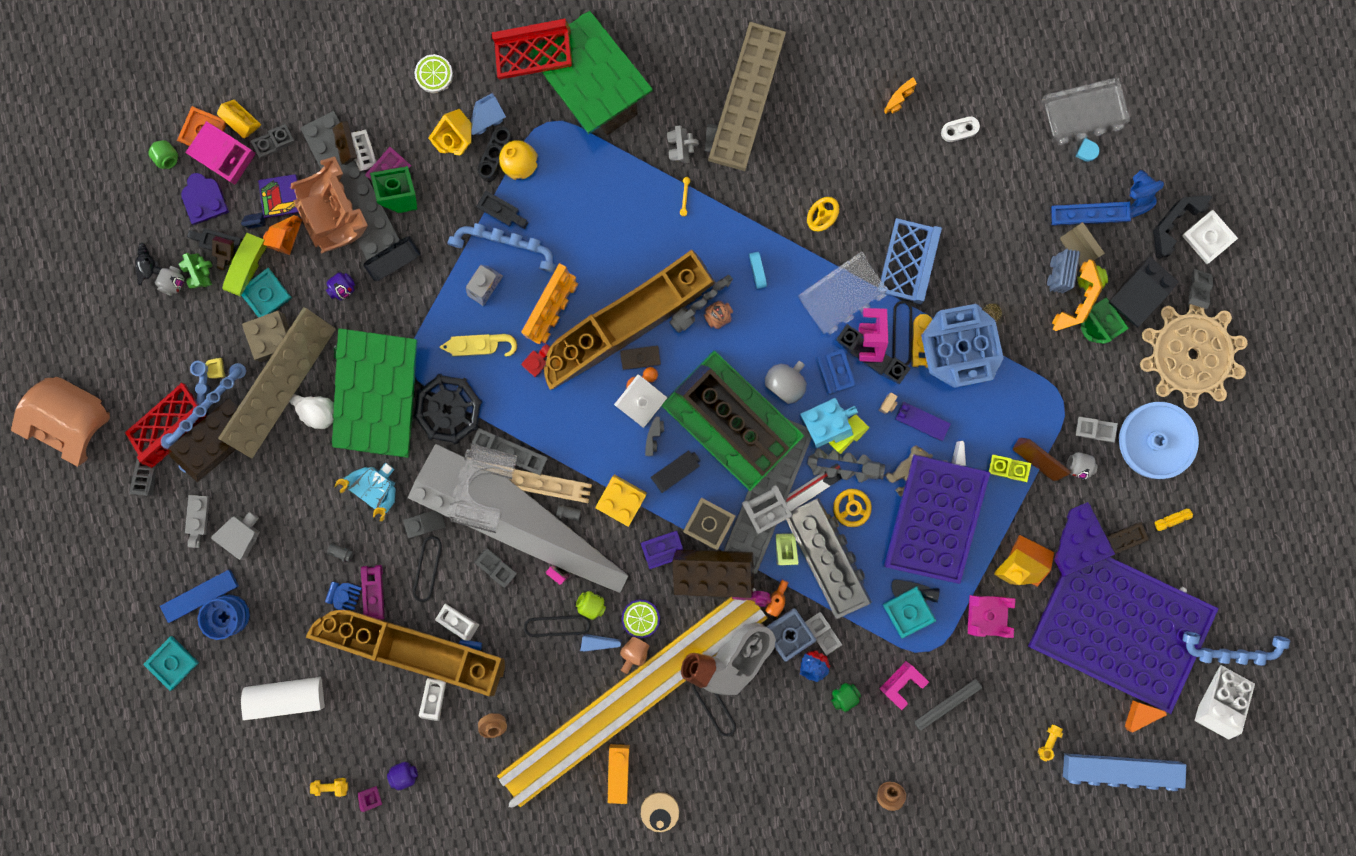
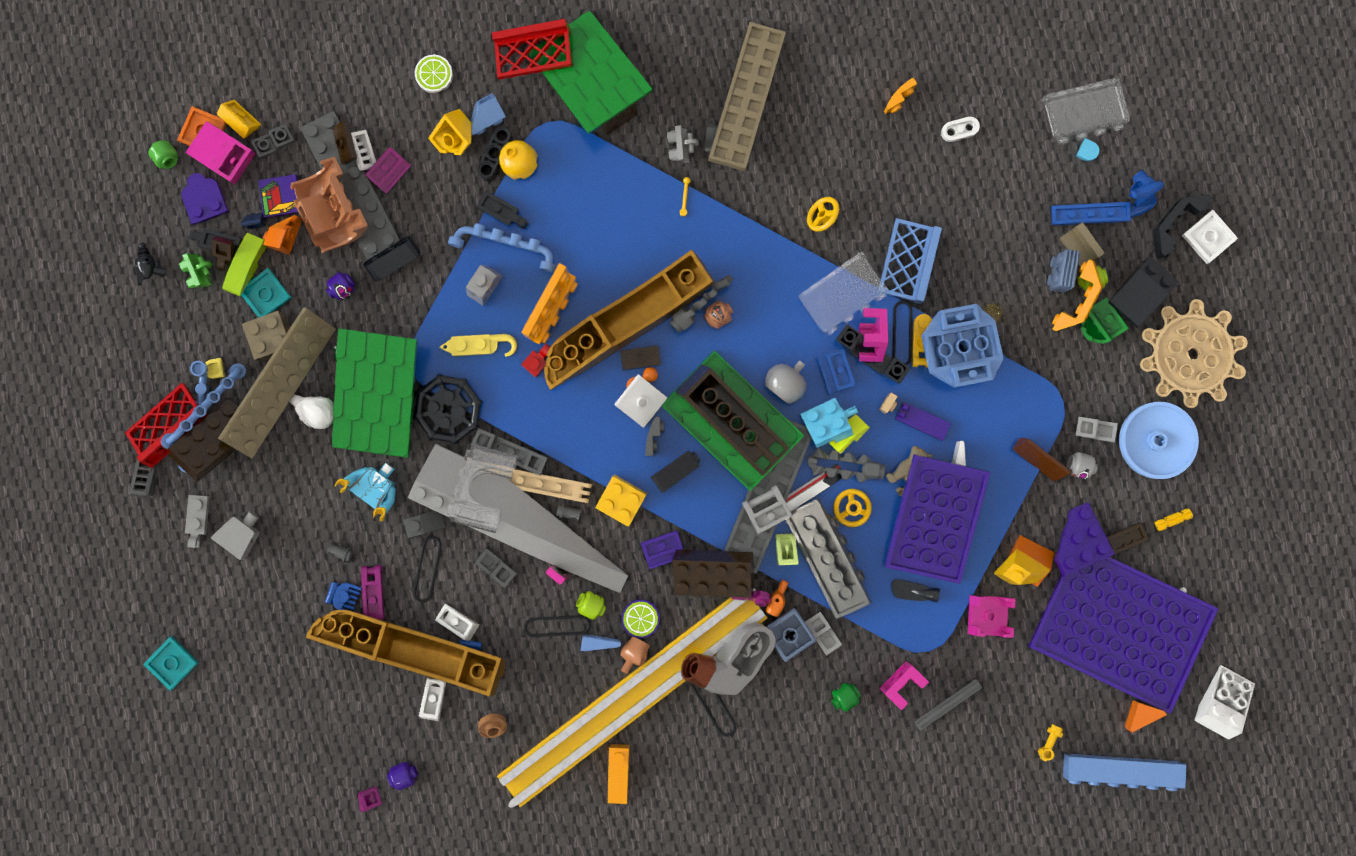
(60, 417): nougat piece -> none
(169, 280): light grey head -> none
(199, 596): blue tile -> none
(215, 623): blue wheel -> none
(282, 698): white brick -> none
(340, 787): yellow bar -> none
(394, 189): green slope -> none
(659, 812): tan tile -> none
(709, 523): dark tan brick -> none
(757, 269): medium azure beam -> none
(814, 666): blue piece -> none
(891, 796): medium nougat plate -> none
(909, 612): teal tile -> none
(1009, 468): neon yellow slope -> none
(1200, 288): dark grey slope -> none
(1241, 656): medium blue bar -> none

